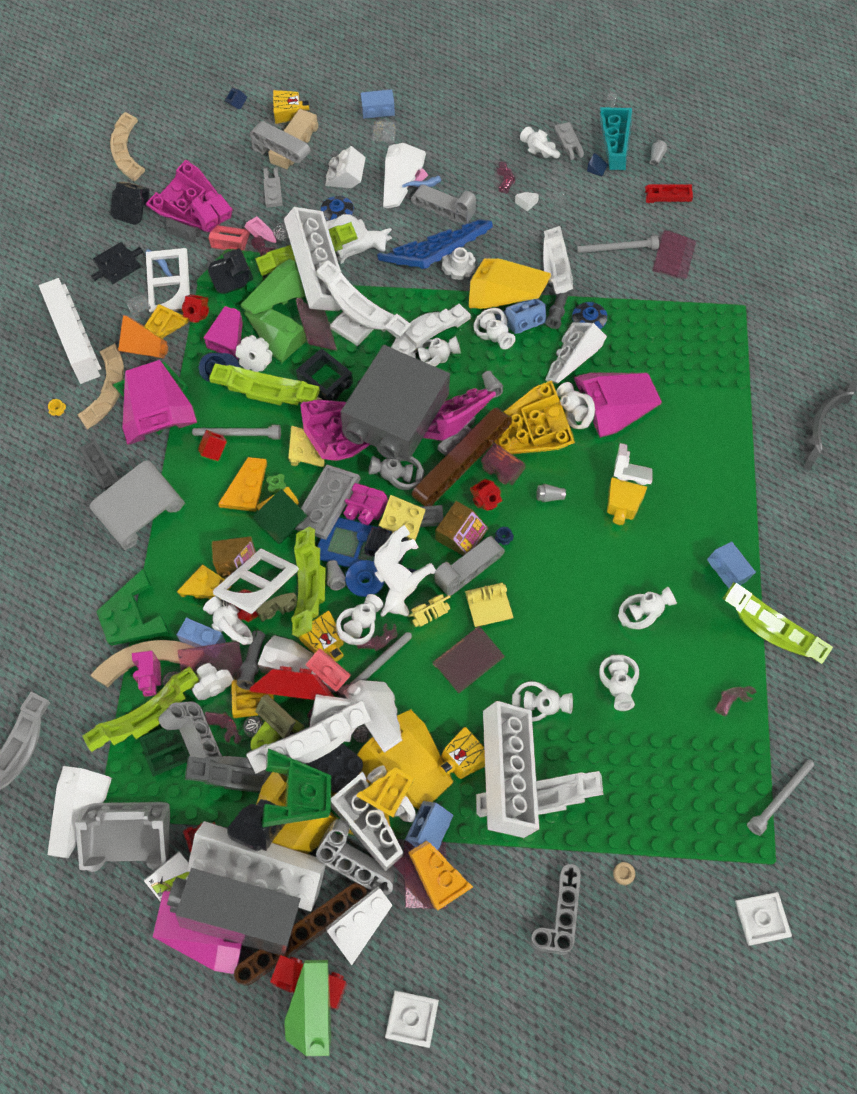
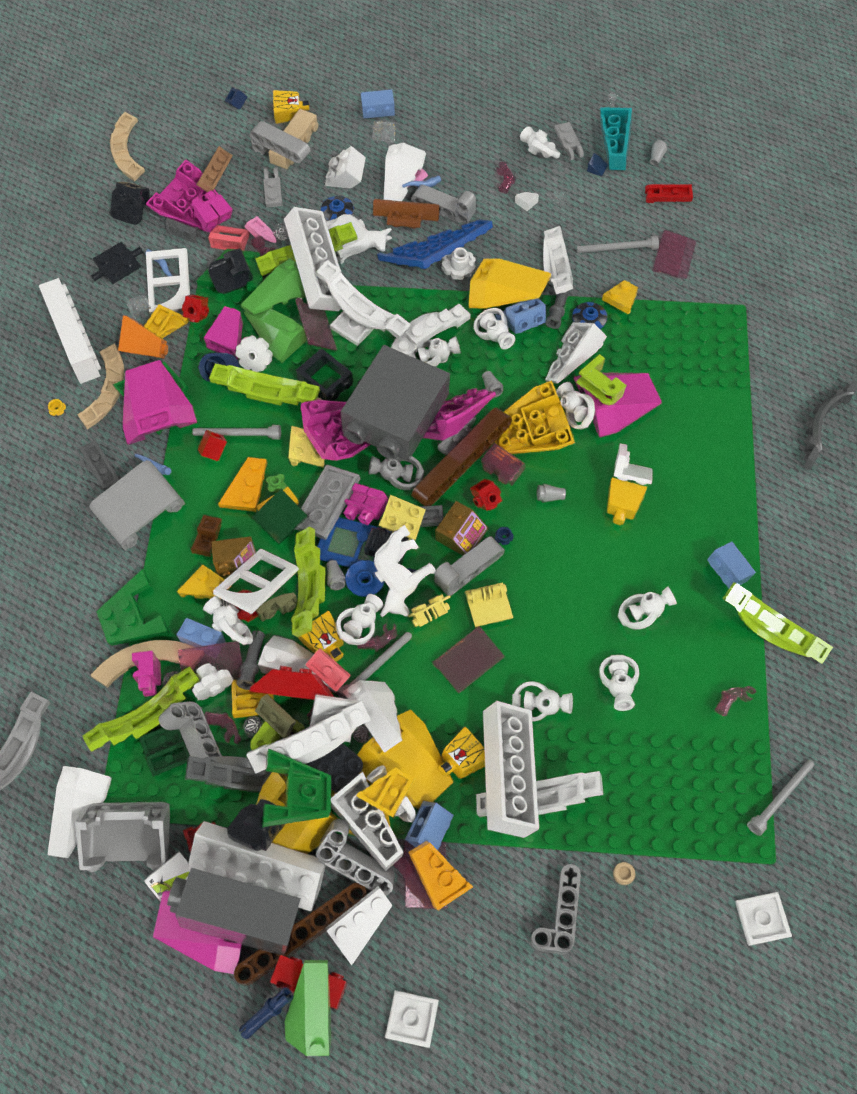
(162, 468): none -> medium blue animal
(207, 533): none -> reddish brown slope
(214, 169): none -> medium nougat plate
(272, 1007): none -> dark blue pin
(405, 213): none -> dark orange bracket
(599, 384): none -> lime piece
(621, 296): none -> yellow wing

